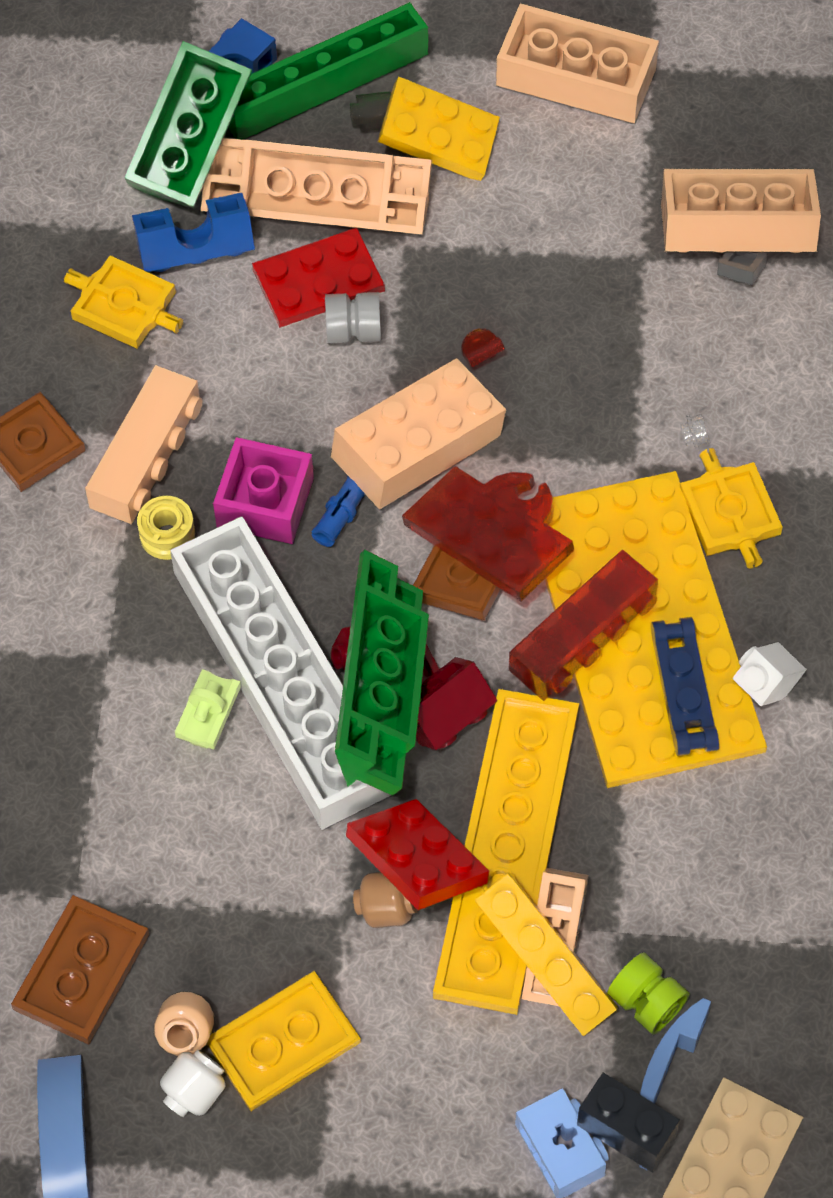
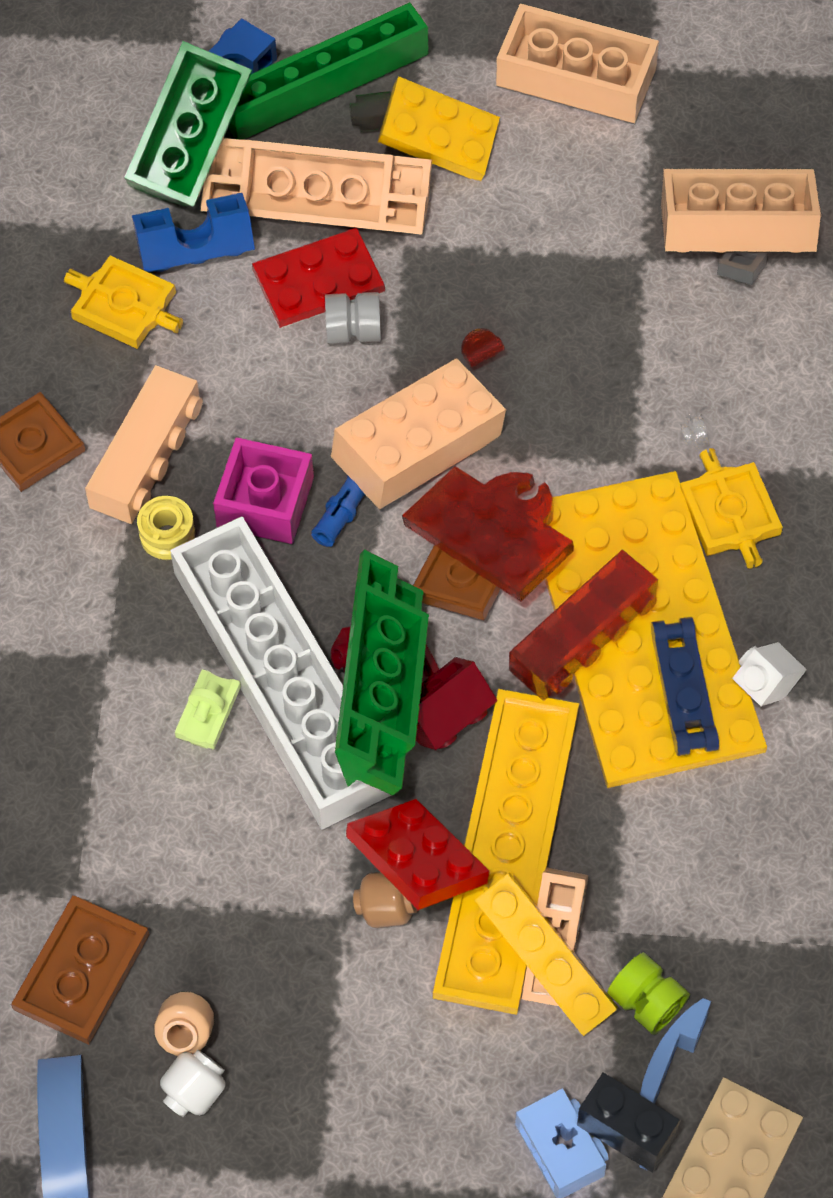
(282, 1040): yellow tile -> none

